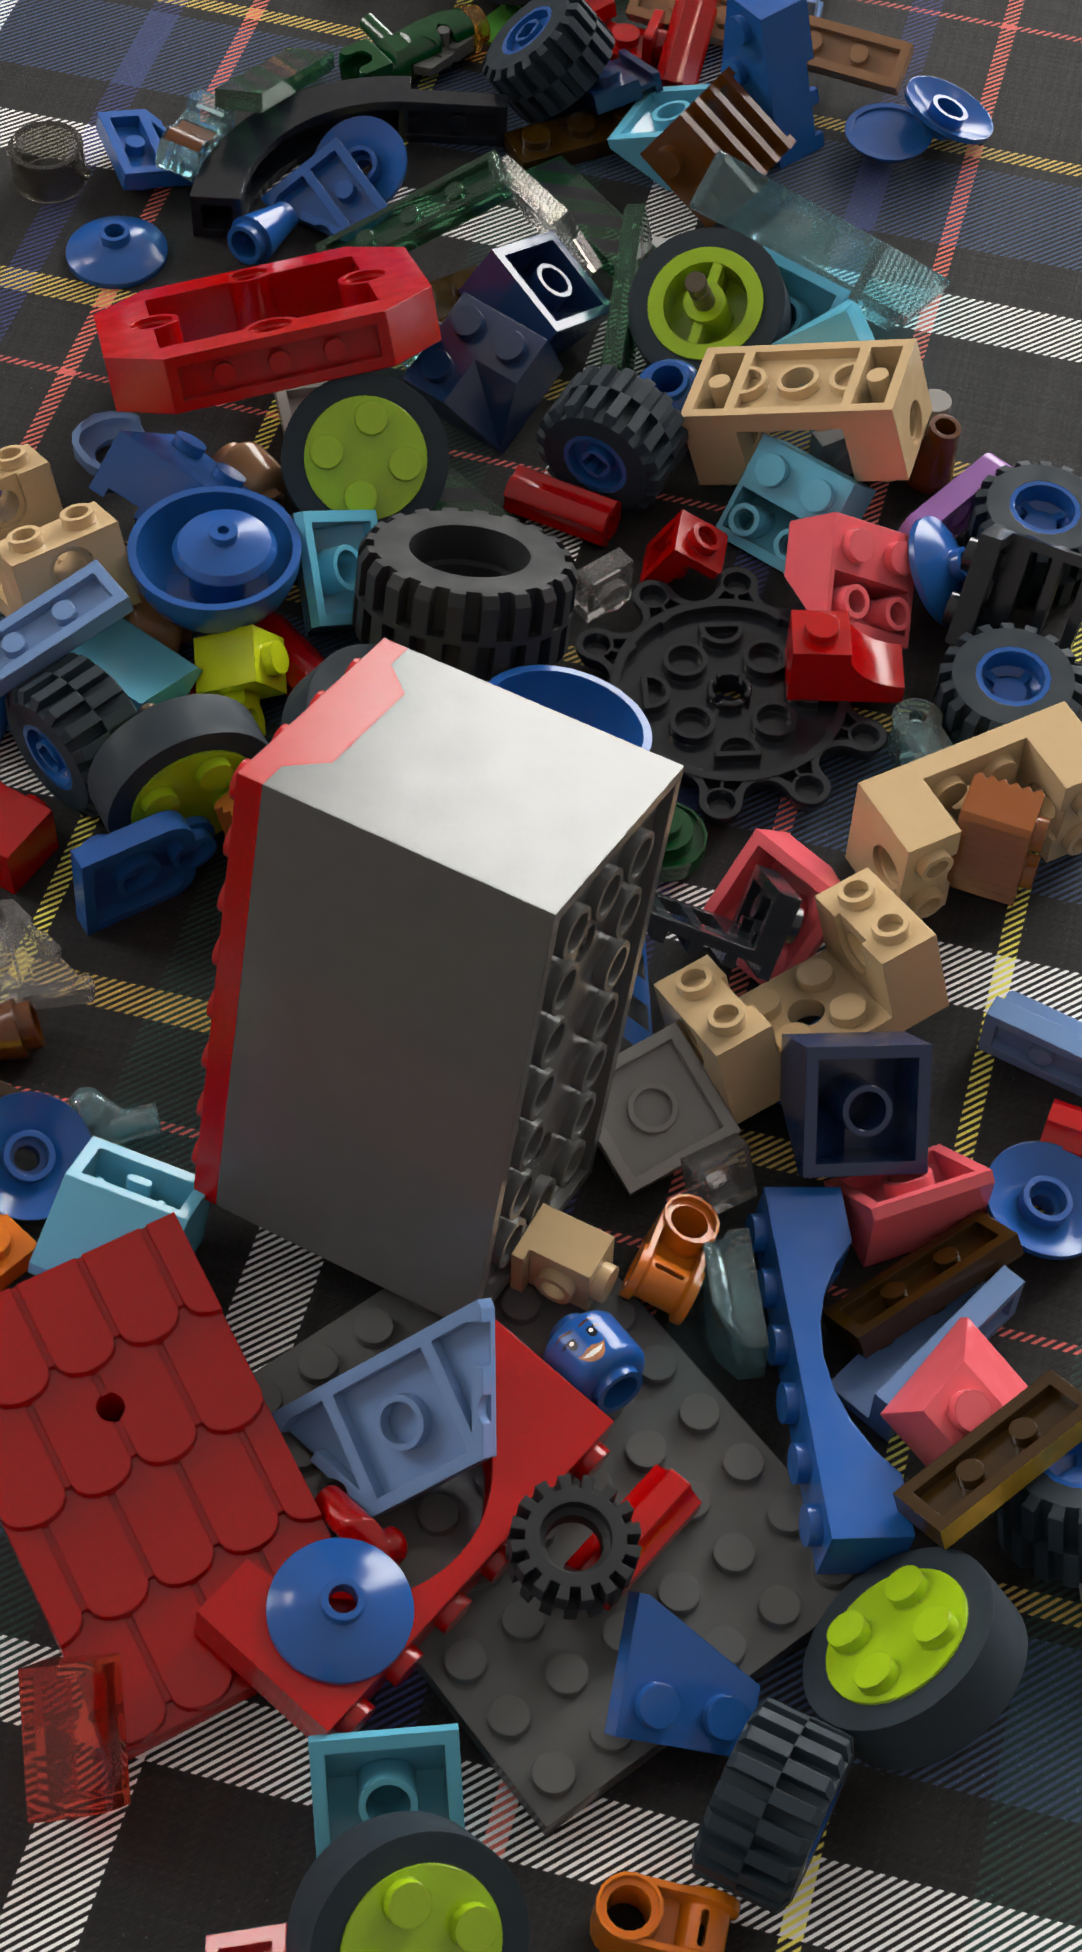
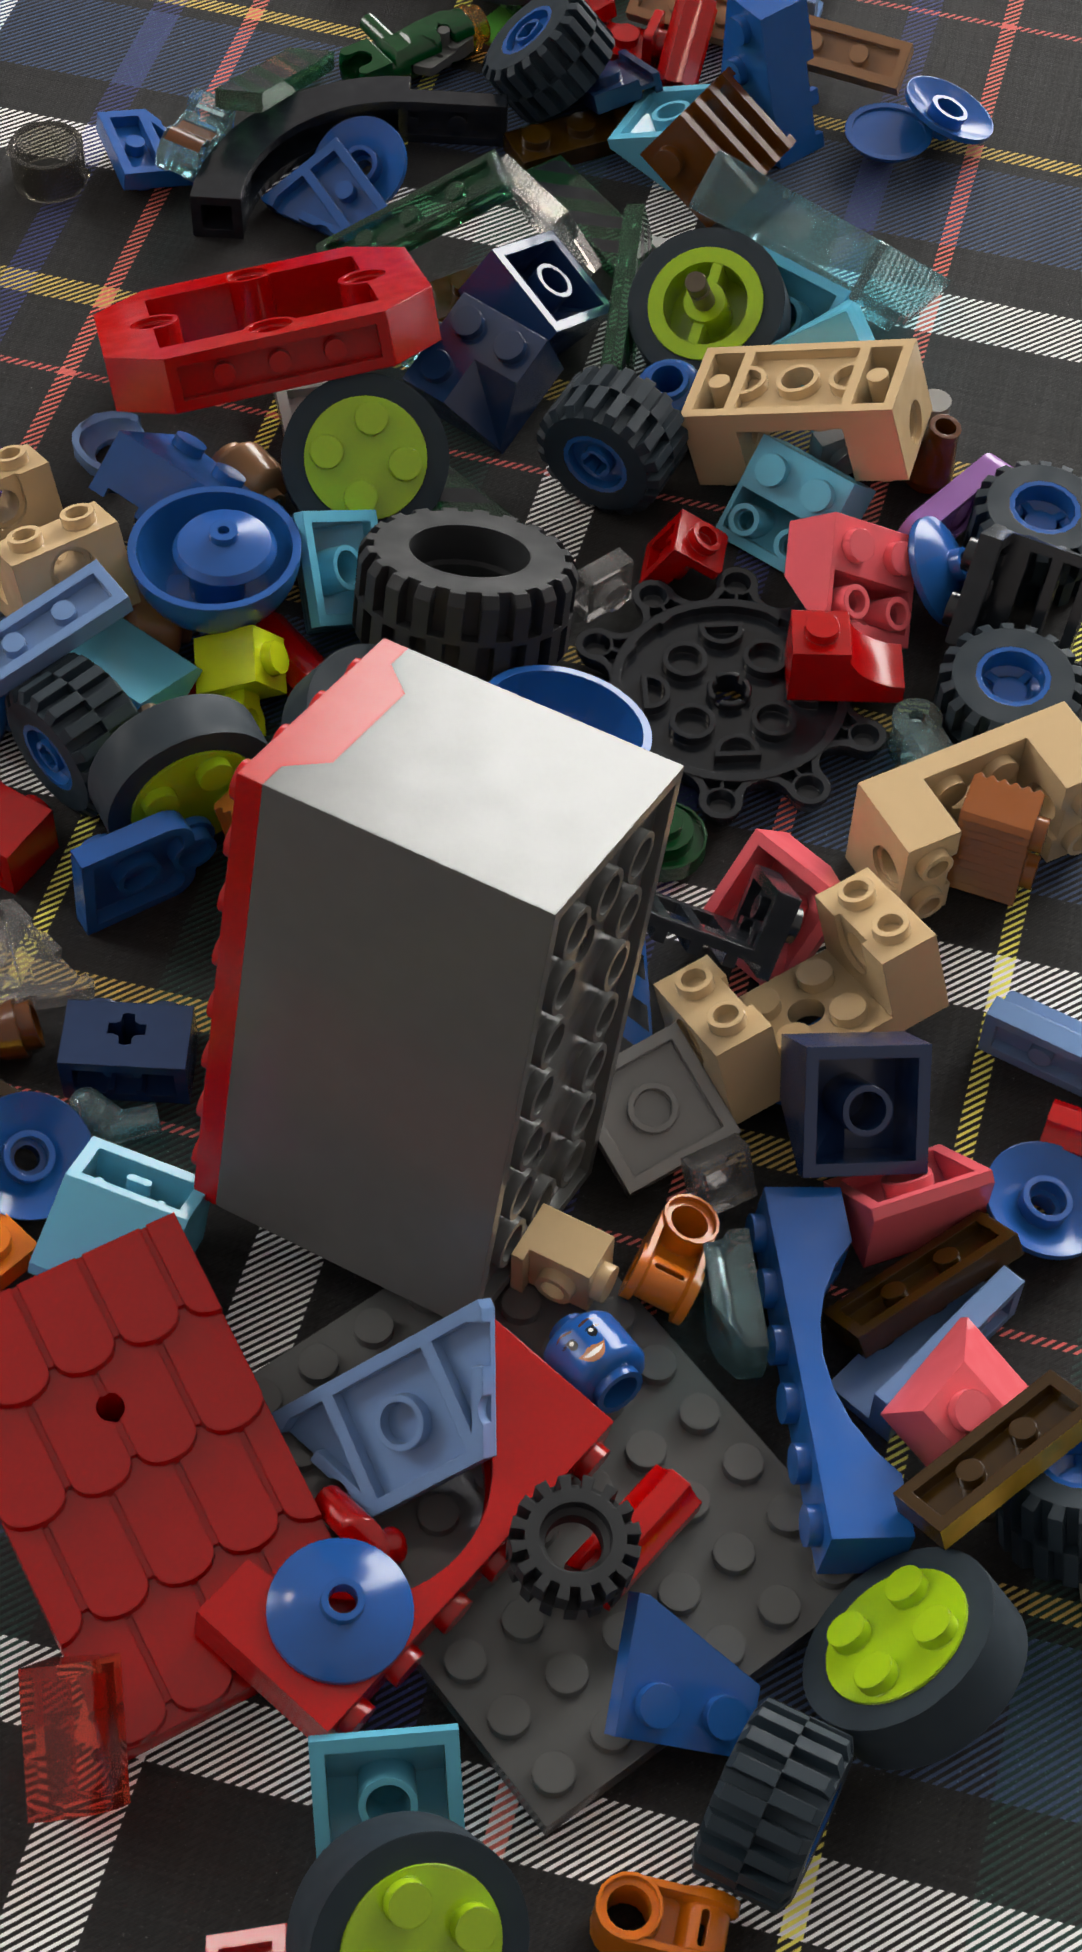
(116, 252): blue dish -> none
(129, 1050): none -> dark blue brick
(261, 232): blue cone -> none
(562, 505): red axle -> none

